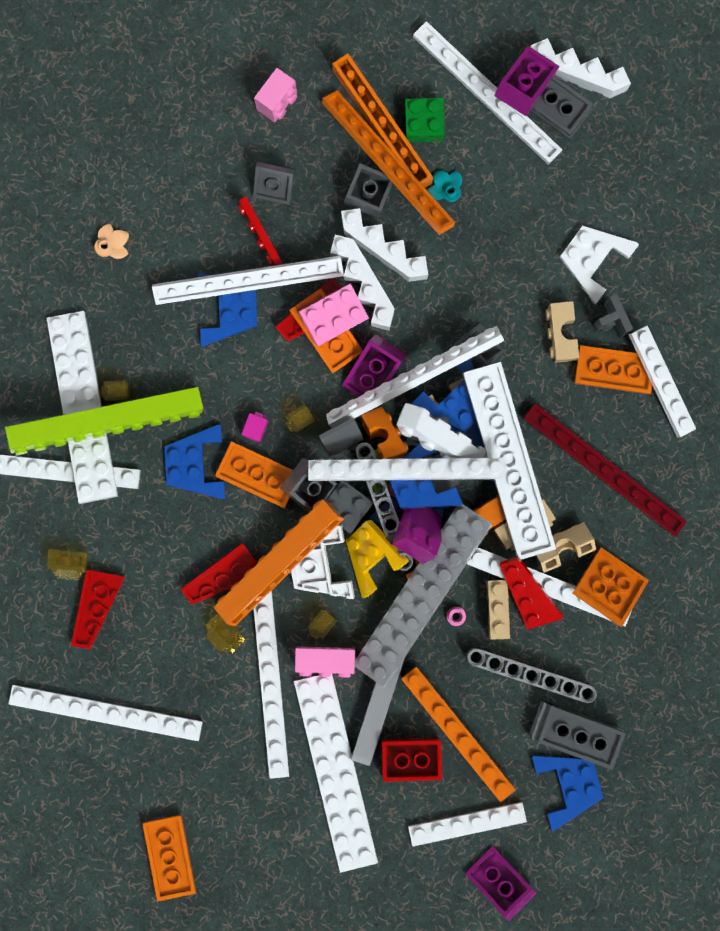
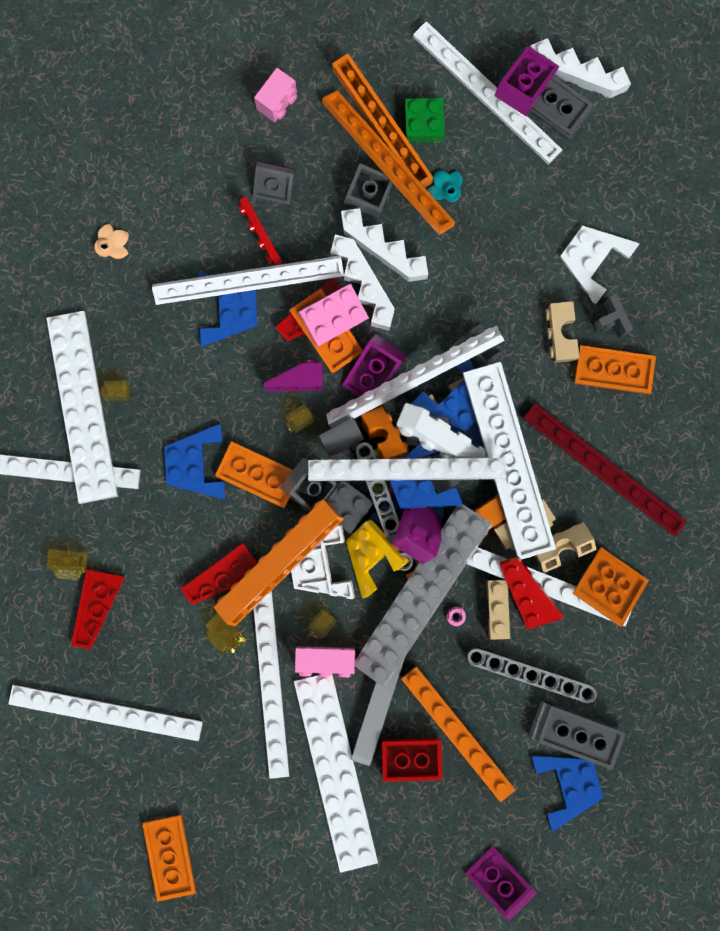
(104, 420): lime brick -> none
(255, 427): dark pink brick -> none
(300, 378): none -> magenta slope
(467, 824): white plate -> none
(662, 381): white plate -> none

